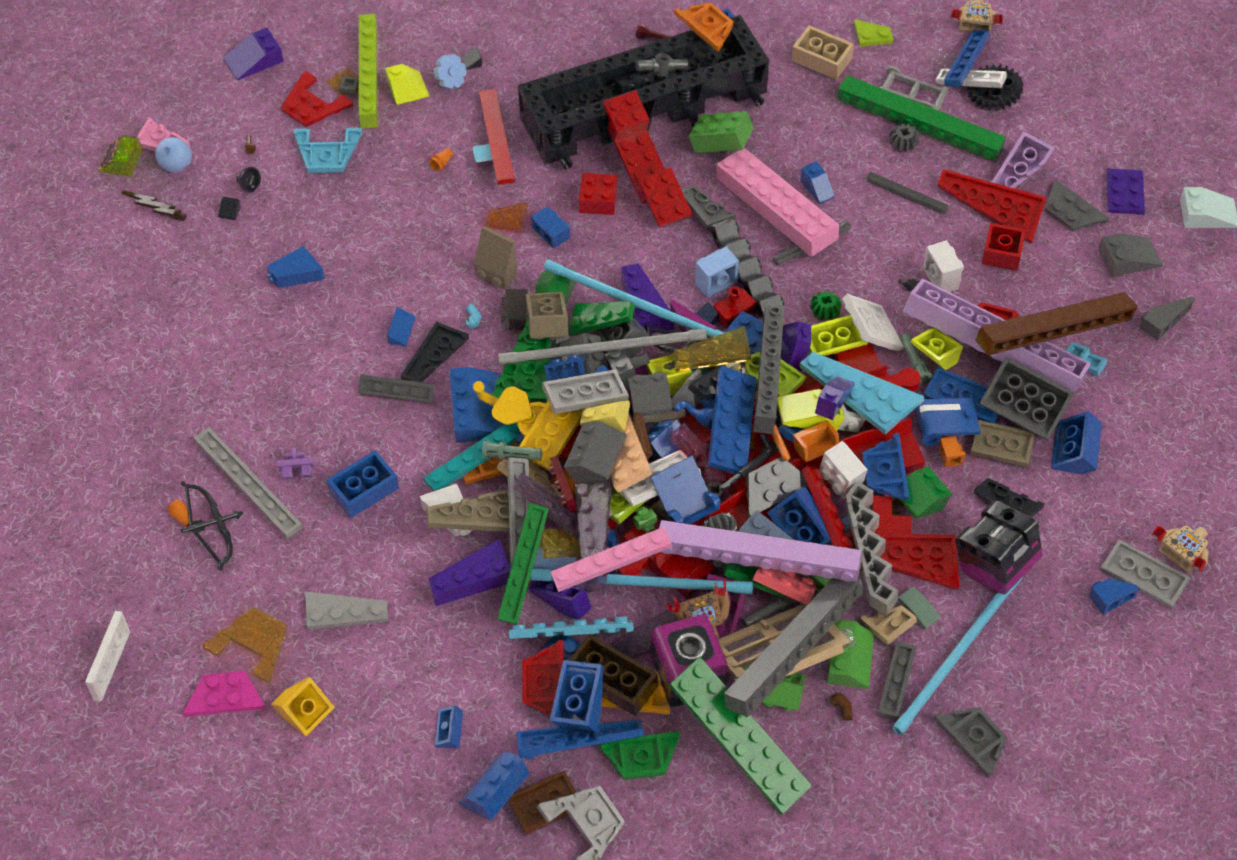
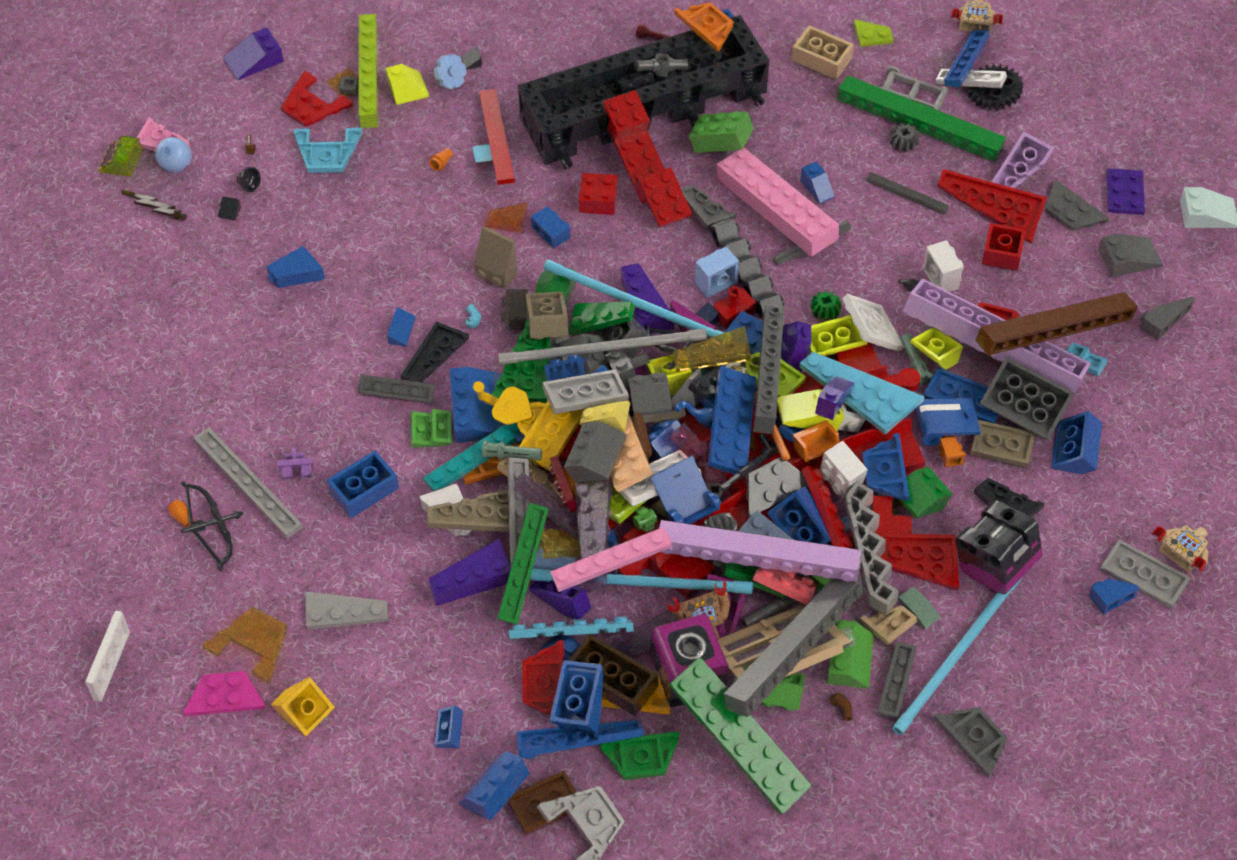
(430, 428): none -> bright green slope

